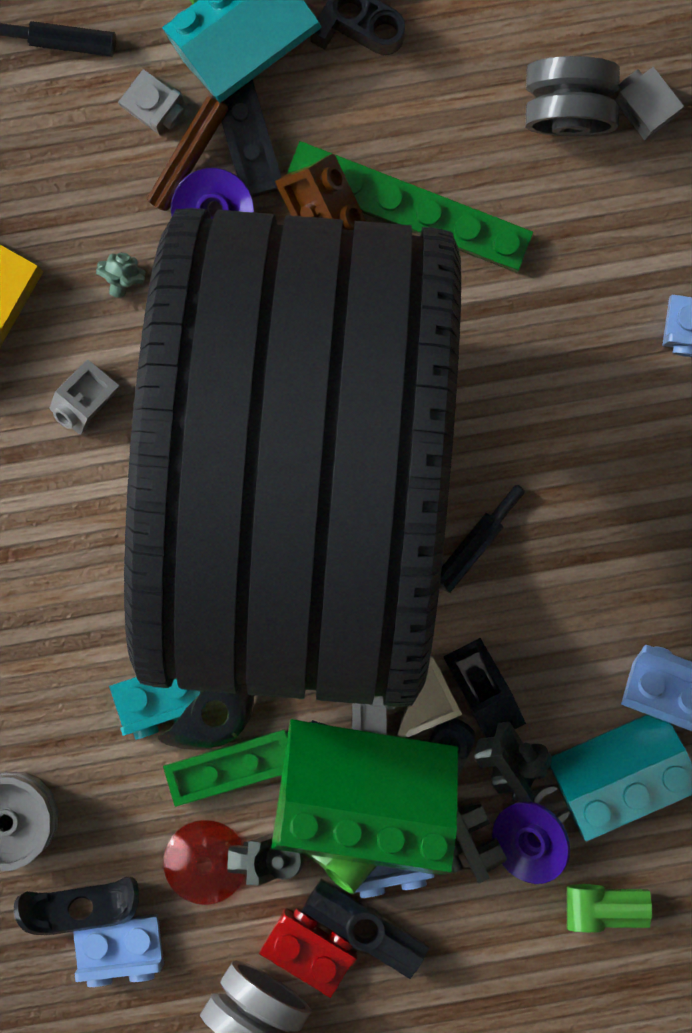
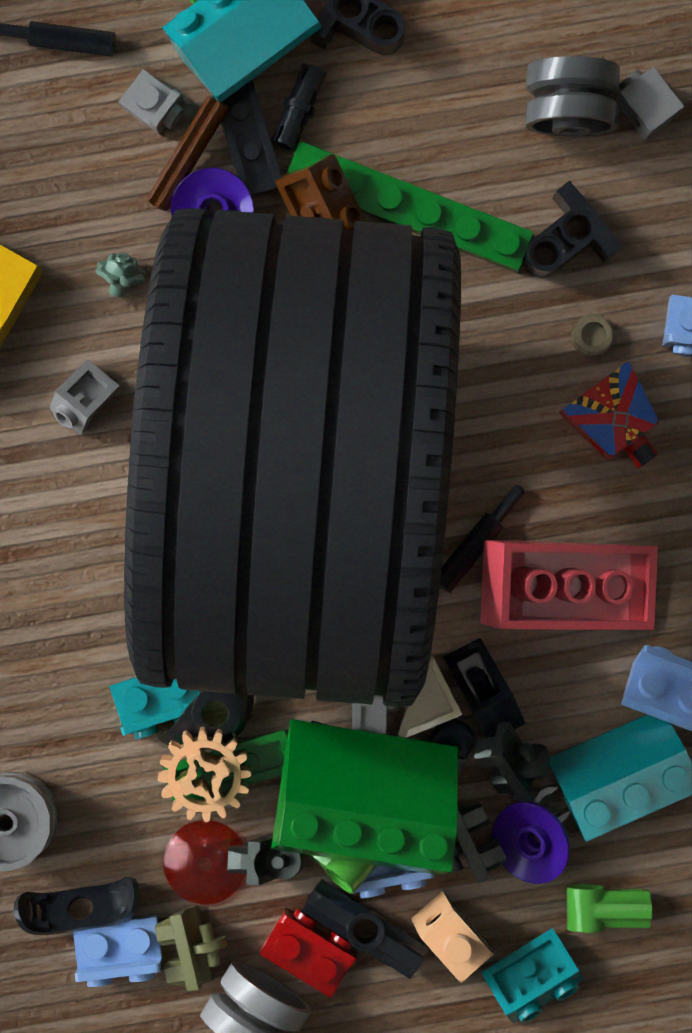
(187, 782): none -> light nougat gear
(195, 947): none -> olive hips
(298, 107): none -> black pin
(452, 937): none -> light nougat torso
(533, 977): none -> teal bracket
(559, 240): none -> black tile
(568, 585): none -> coral slope
(592, 335): none -> dark tan tile
(615, 417): none -> torso

